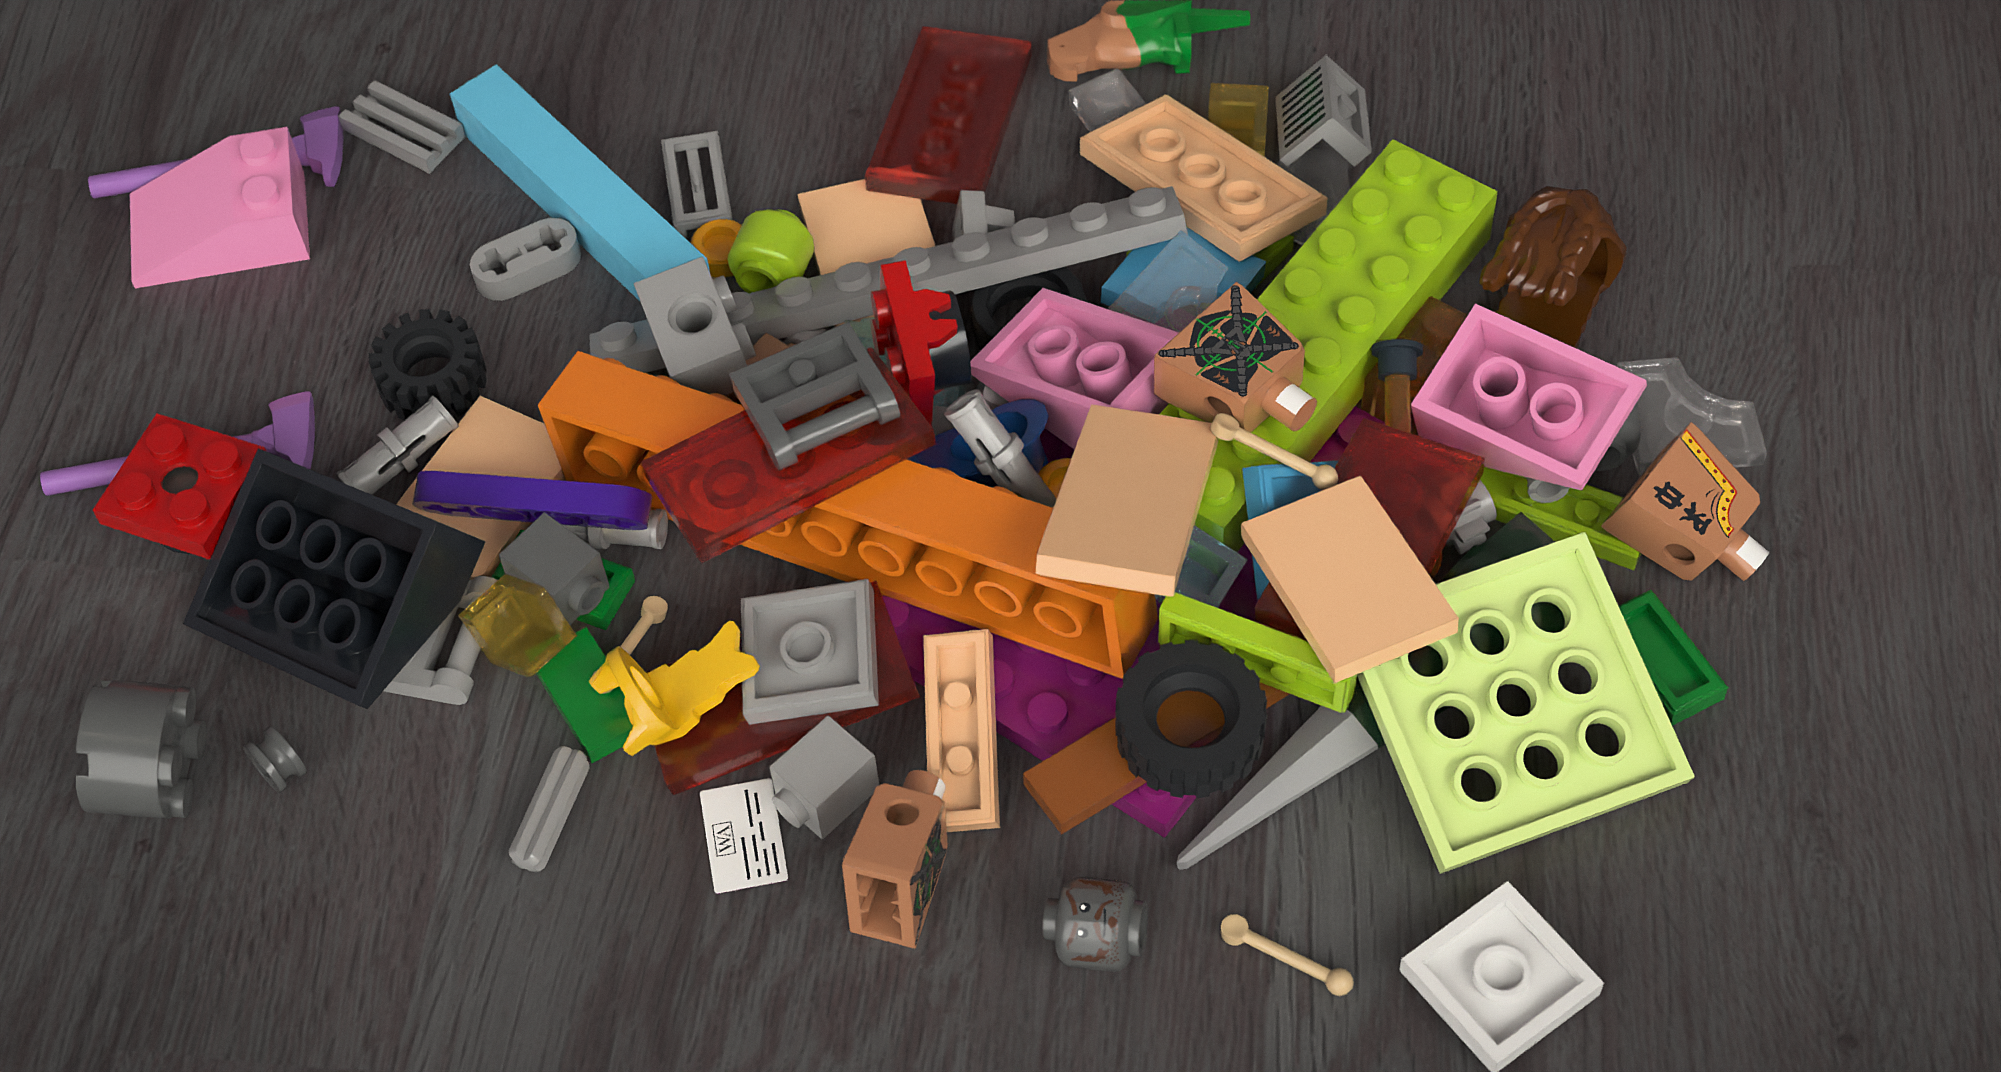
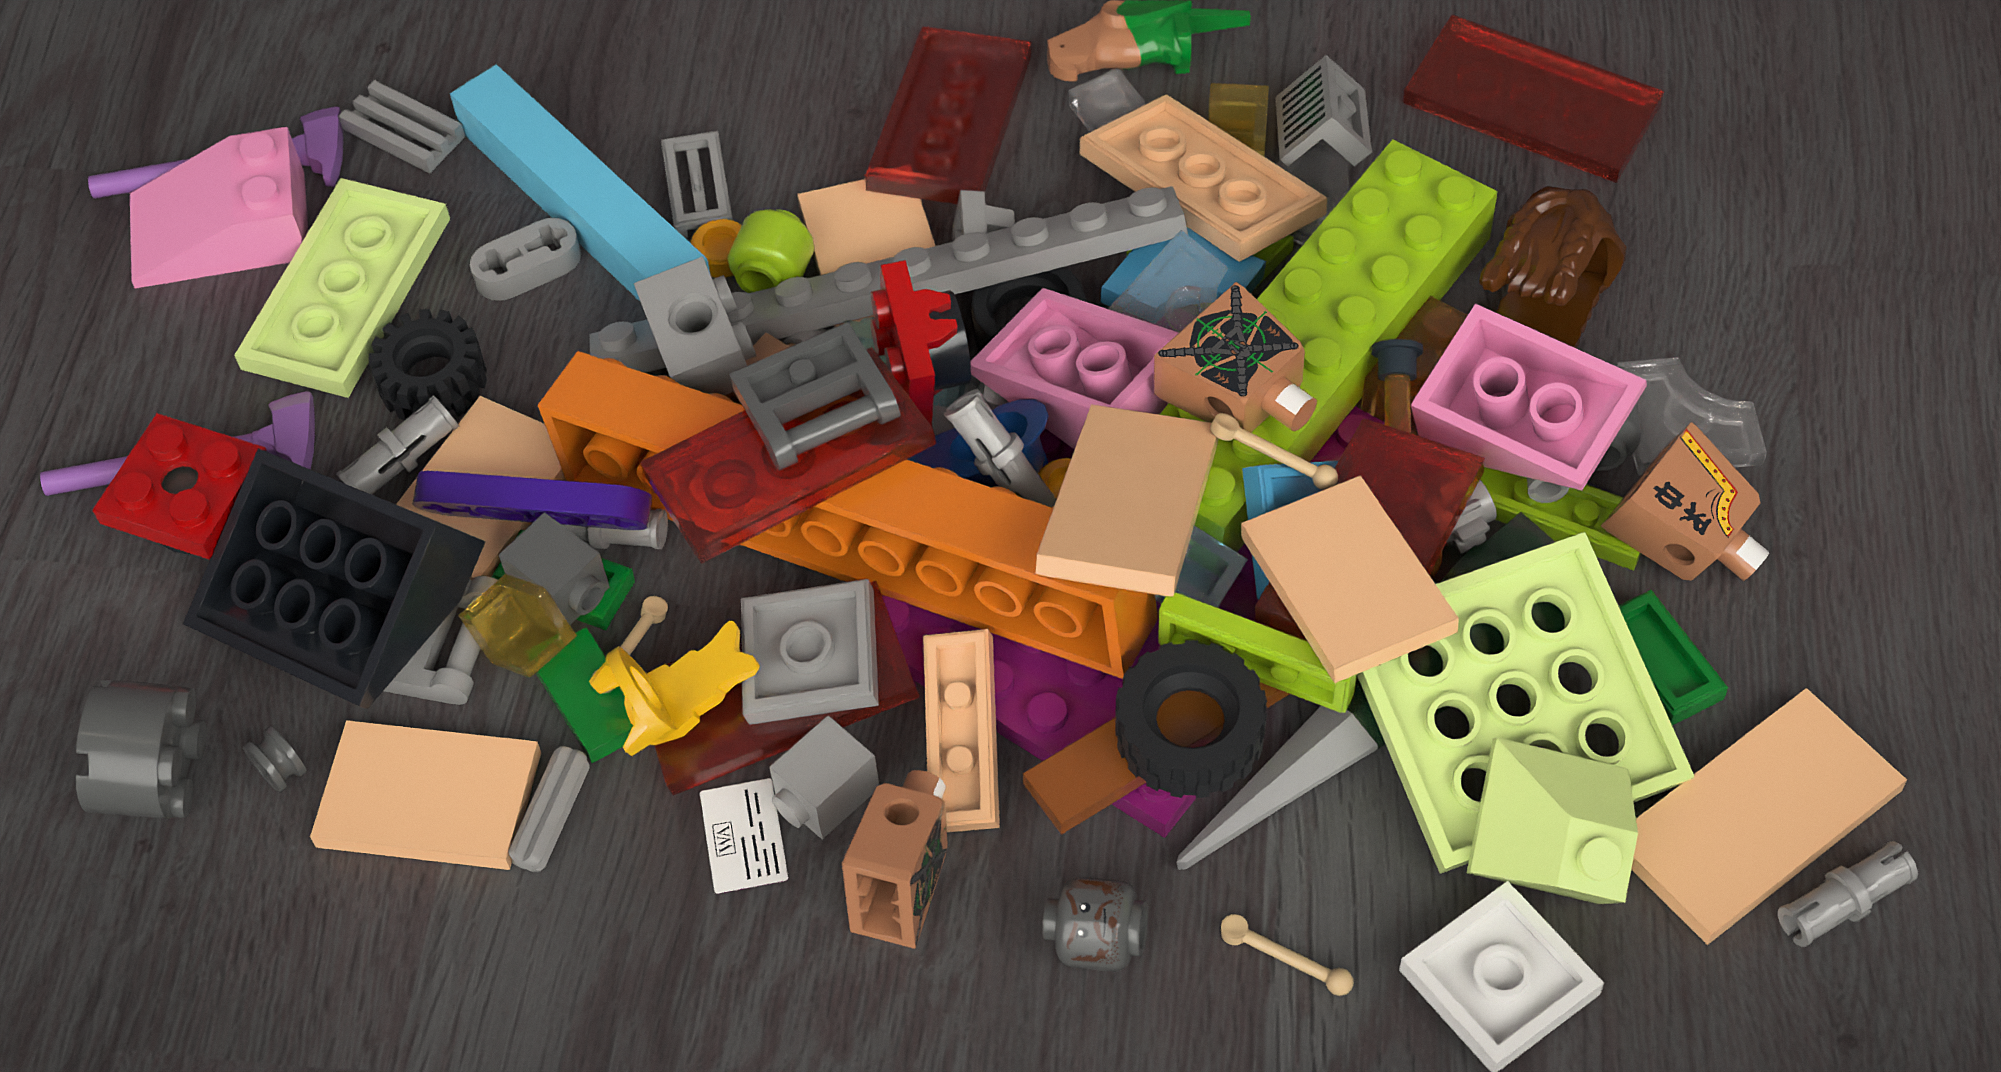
(343, 287): none -> yellowish green plate
(426, 794): none -> light nougat tile
(1533, 98): none -> clear red tile
(1555, 823): none -> yellowish green slope
(1760, 814): none -> light nougat tile
(1847, 893): none -> light grey pin

